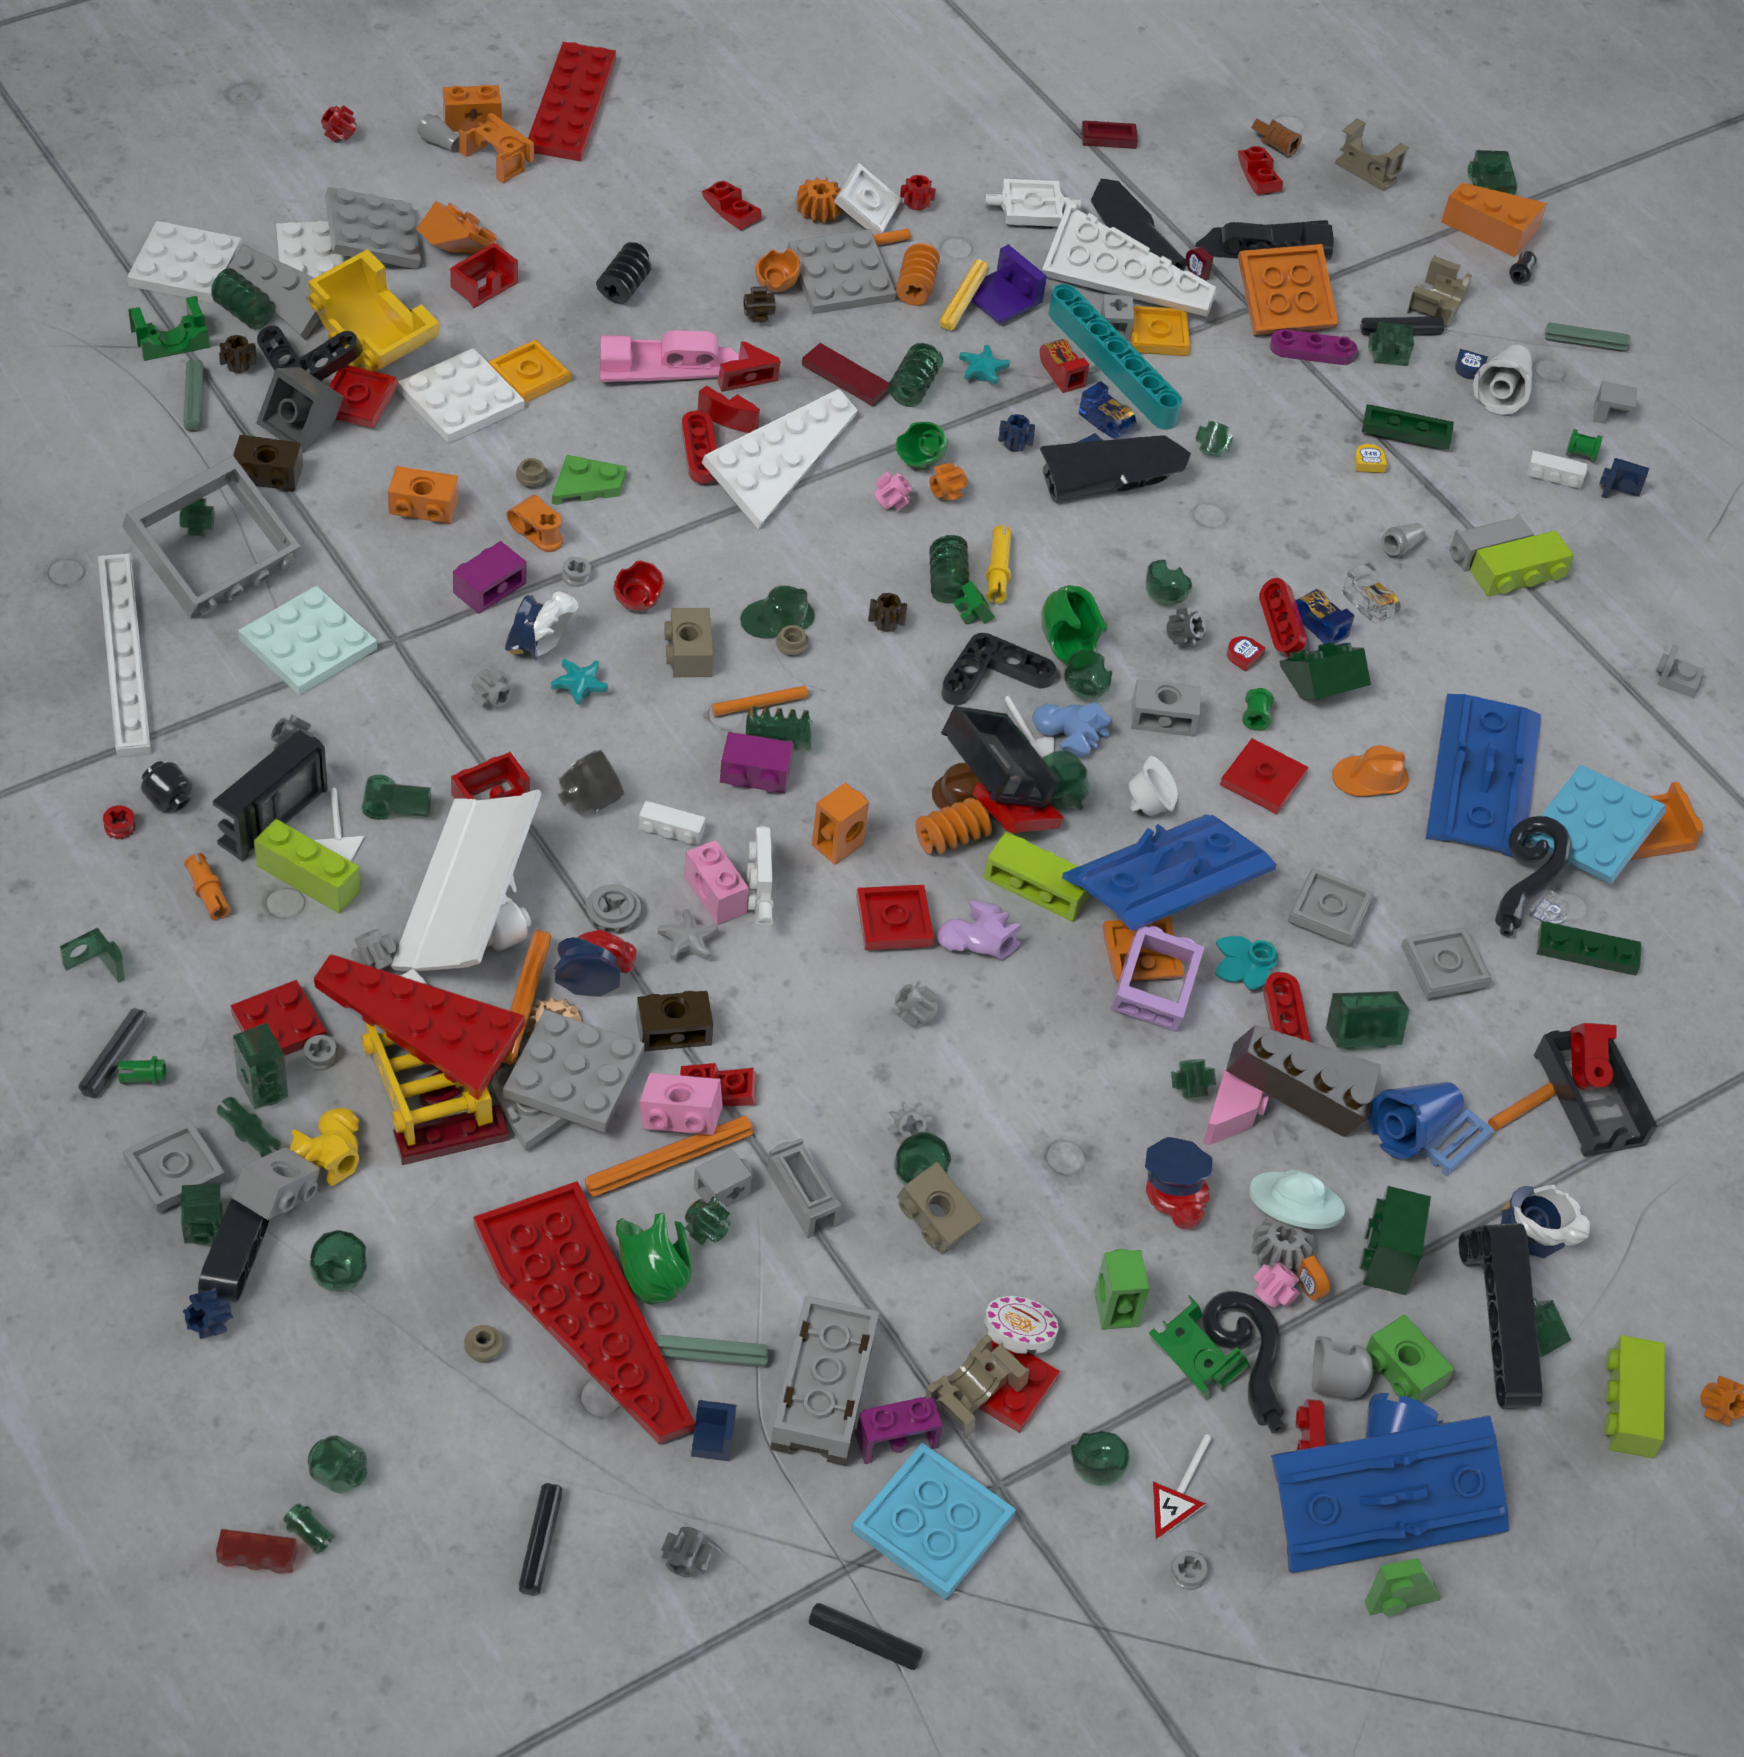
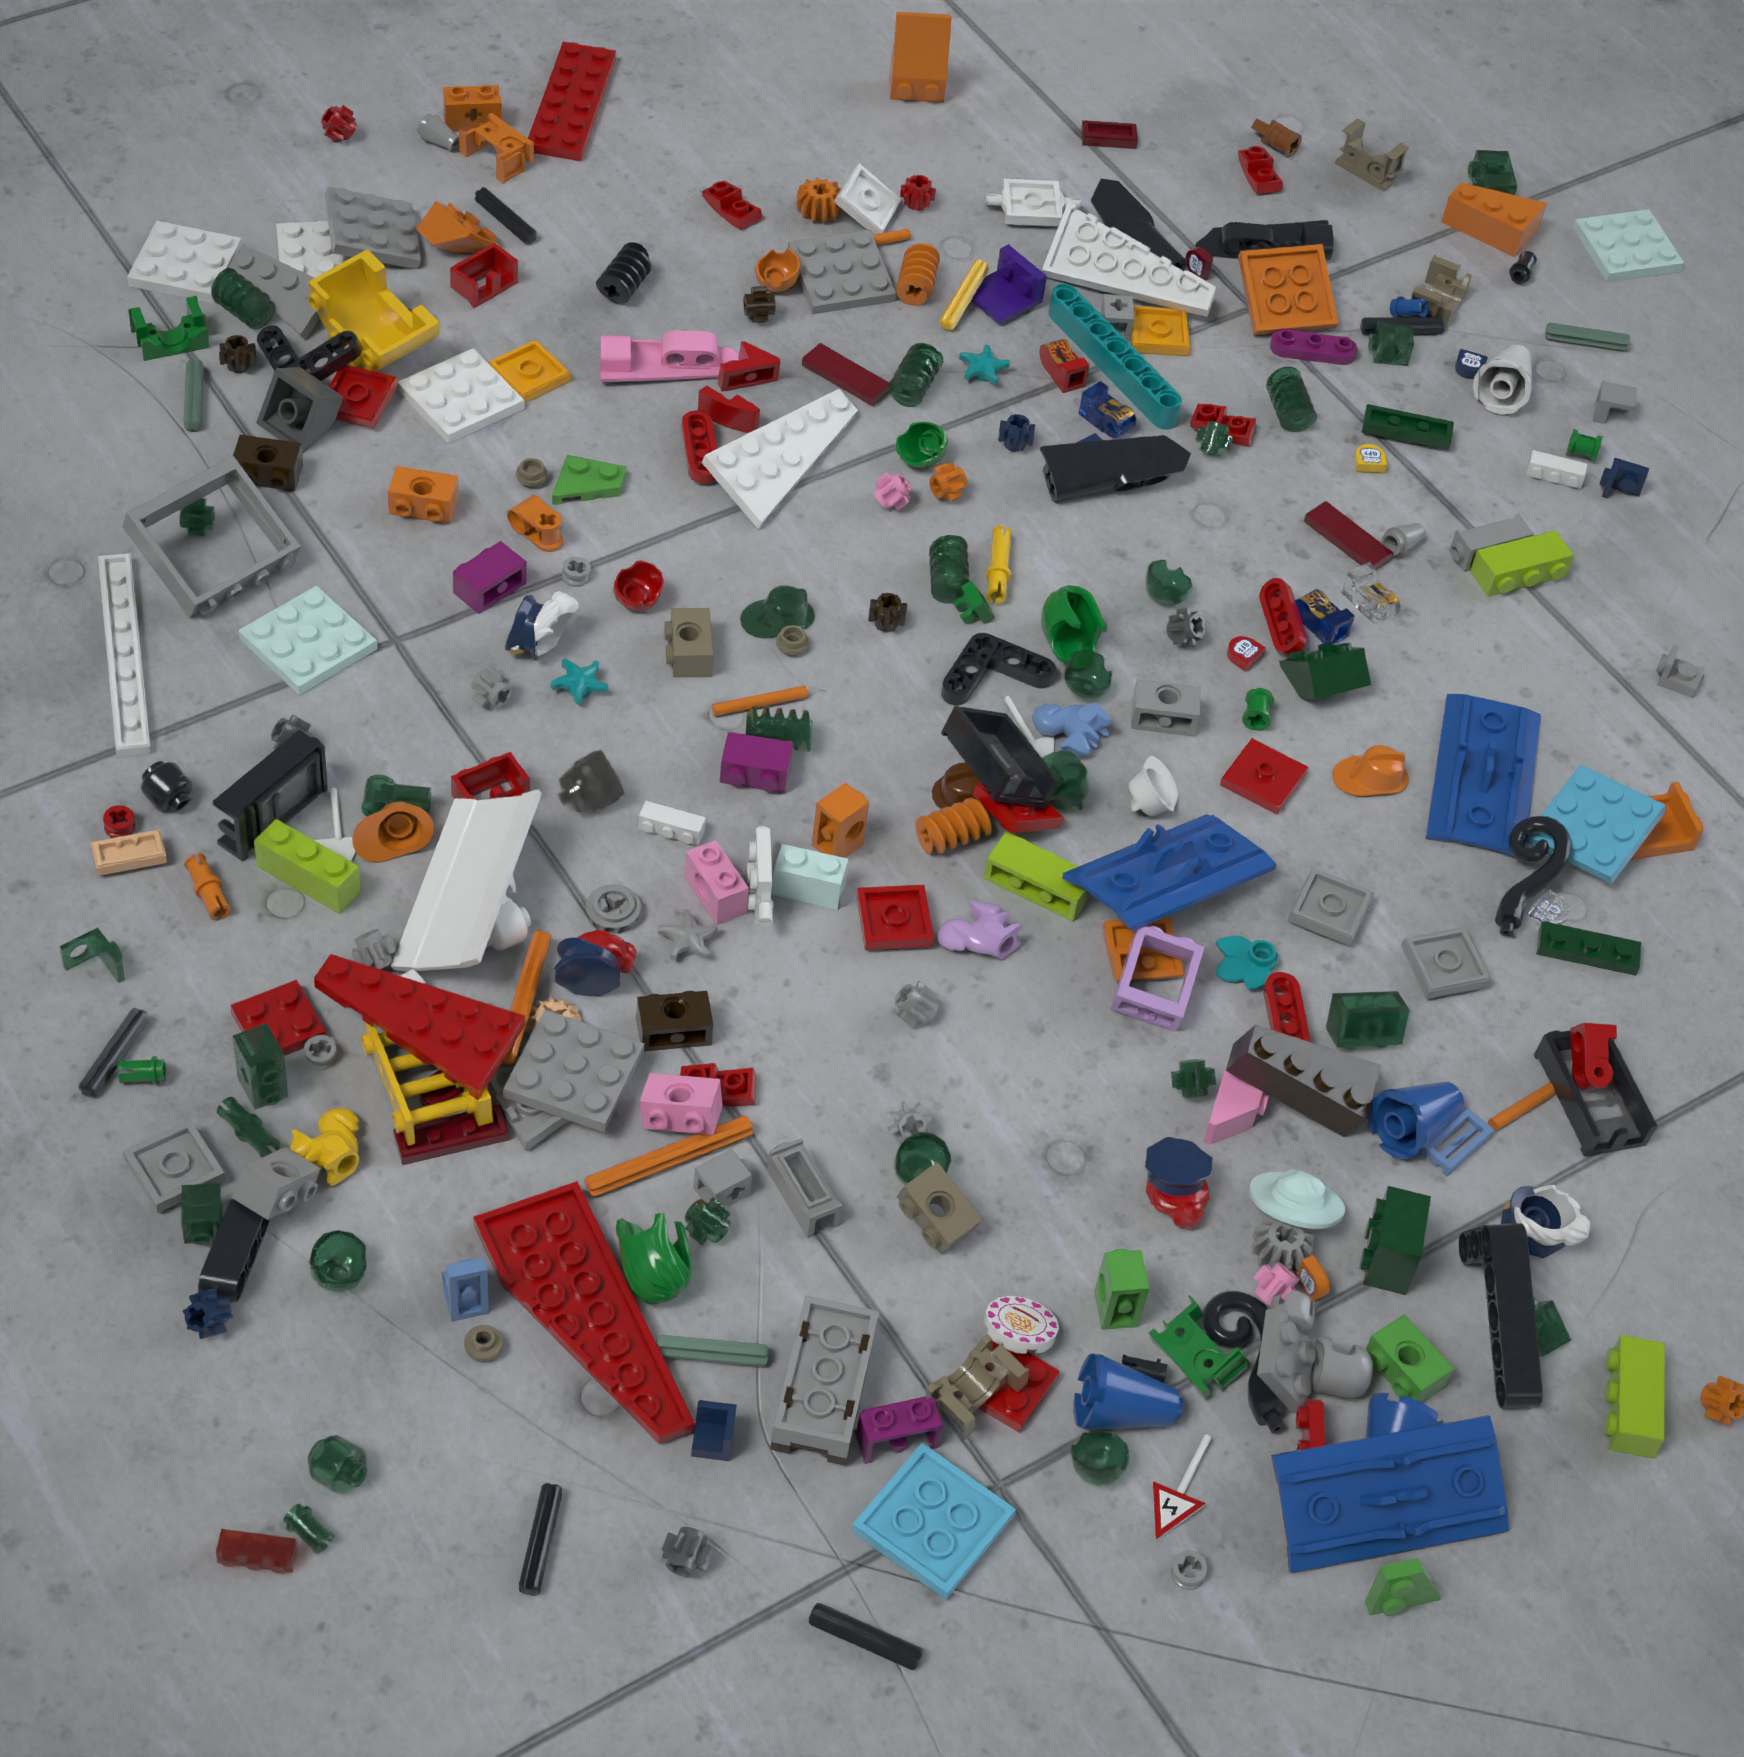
(128, 852): none -> light nougat plate
(392, 832): none -> orange piece
(466, 1288): none -> medium blue plate
(505, 215): none -> black axle
(809, 876): none -> light aqua brick
(920, 57): none -> orange slope
(1122, 1397): none -> blue cone
(1150, 1368): none -> black pin
(1240, 427): none -> red slope
(1286, 1349): none -> light grey plate
(1291, 399): none -> clear green piece
(1347, 535): none -> dark red tile
(1408, 307): none -> blue pin
(1628, 245): none -> light aqua plate

